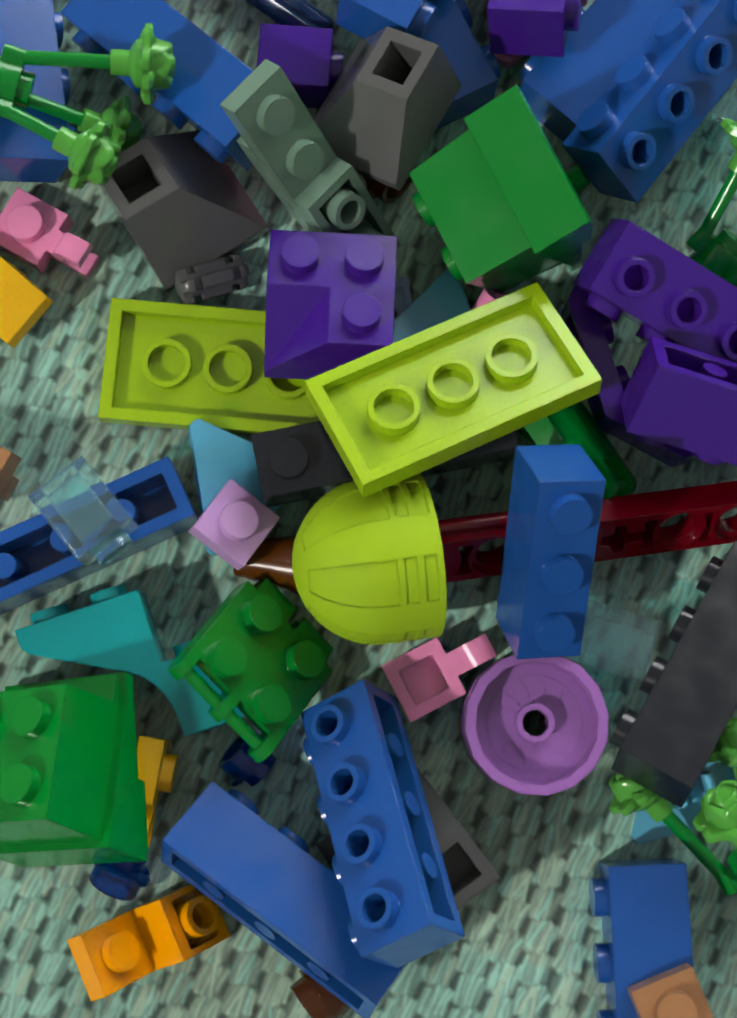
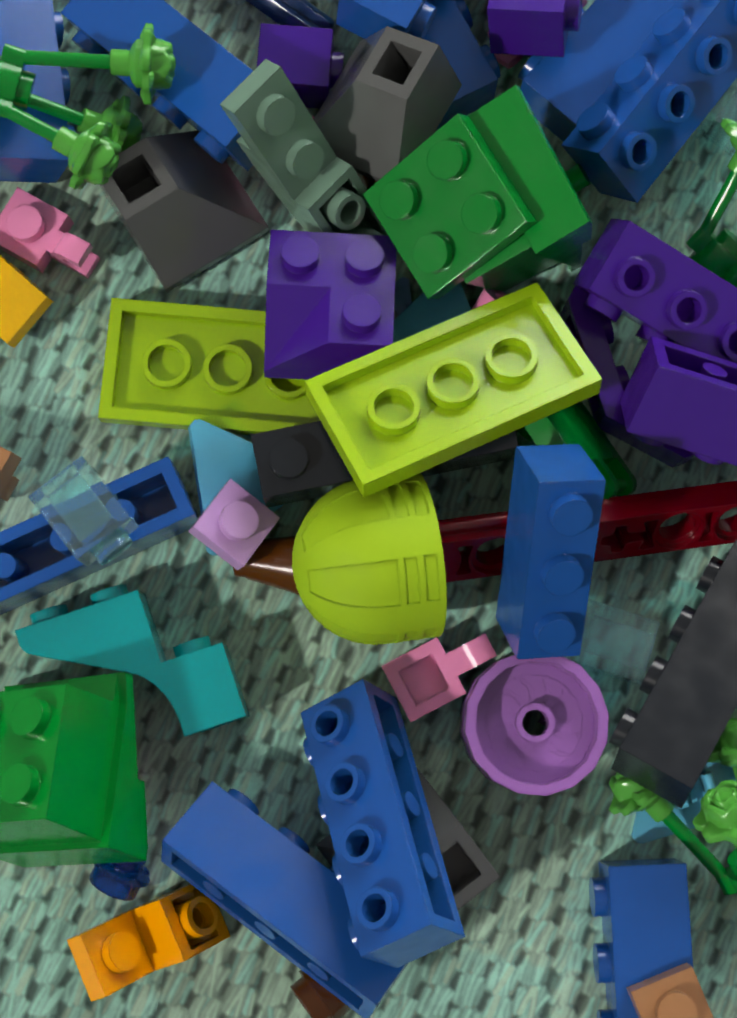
(158, 771): yellow plate -> none
(211, 279): dark grey piece -> none
(241, 766): clear blue plate -> none
(257, 664): green plate -> none
(449, 207): none -> green plate

